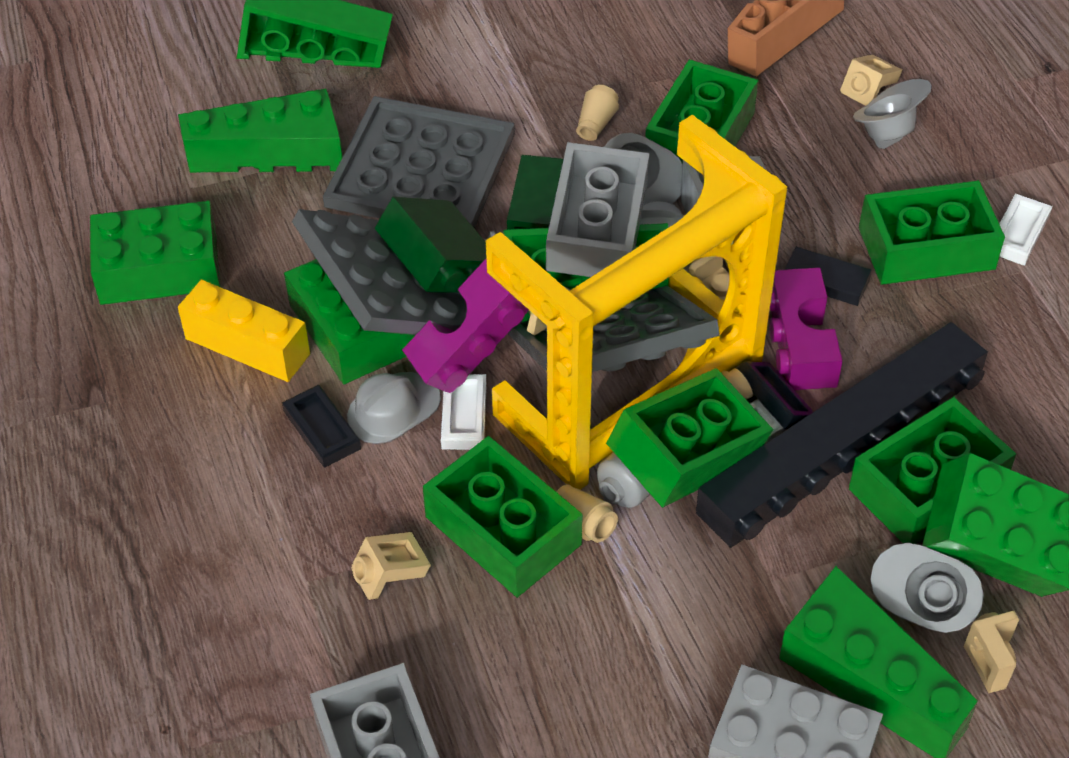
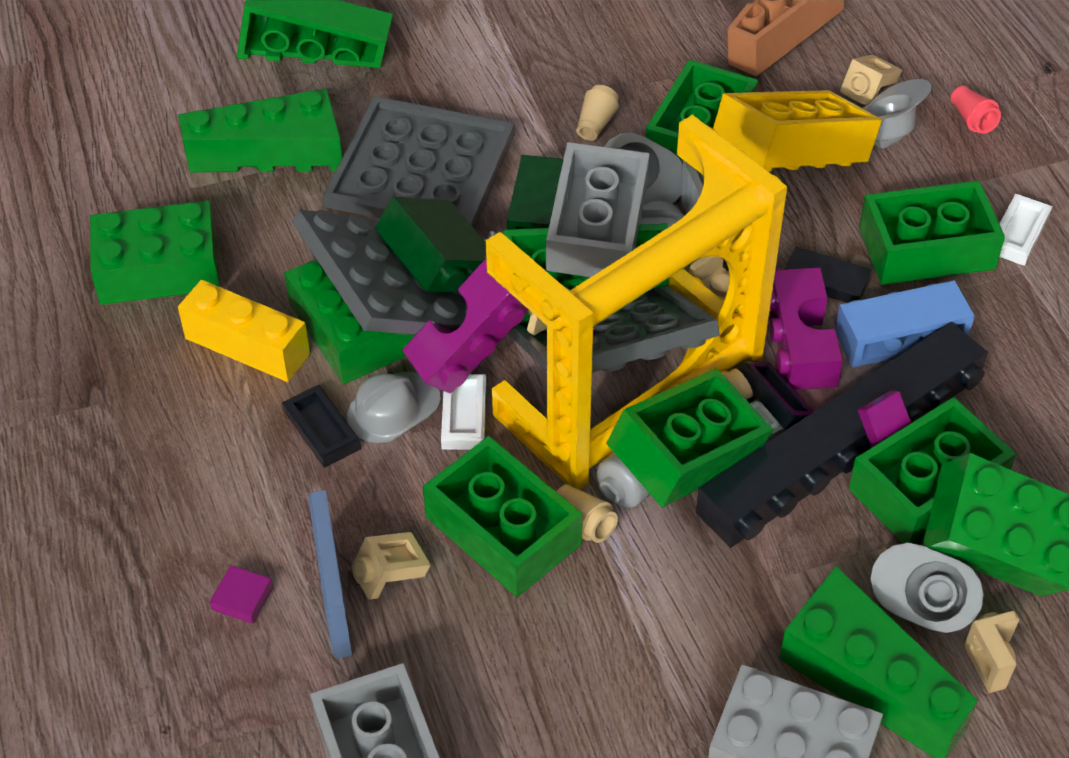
(241, 594): none -> magenta tile
(329, 574): none -> sand blue tile
(797, 128): none -> yellow brick
(884, 417): none -> magenta tile
(895, 322): none -> medium blue brick
(977, 111): none -> coral cone

